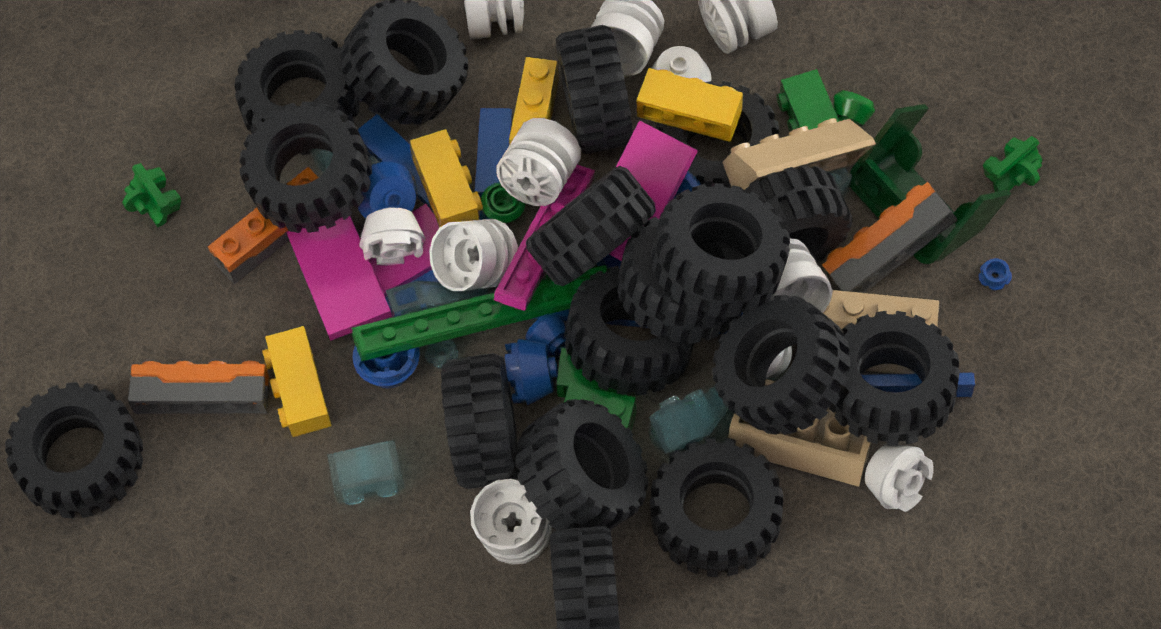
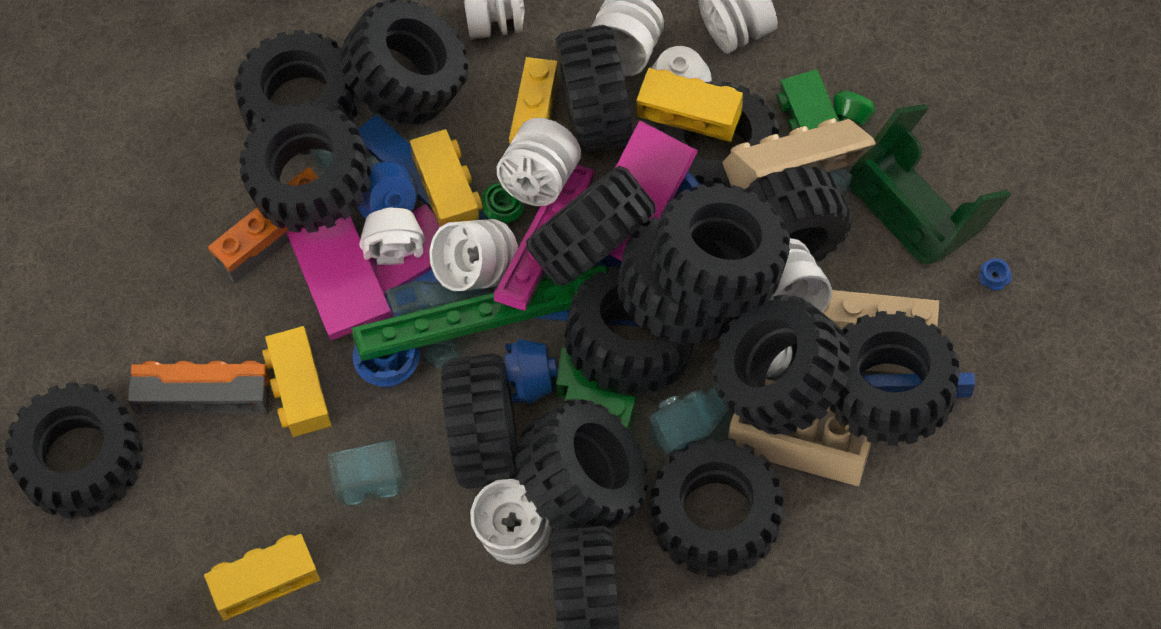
(145, 196): green hips -> none
(261, 576): none -> yellow brick
(492, 144): blue tile -> none
(548, 330): blue cone -> none
(890, 240): dark grey piece -> none
(897, 475): white cone -> none
(1018, 167): green hips -> none

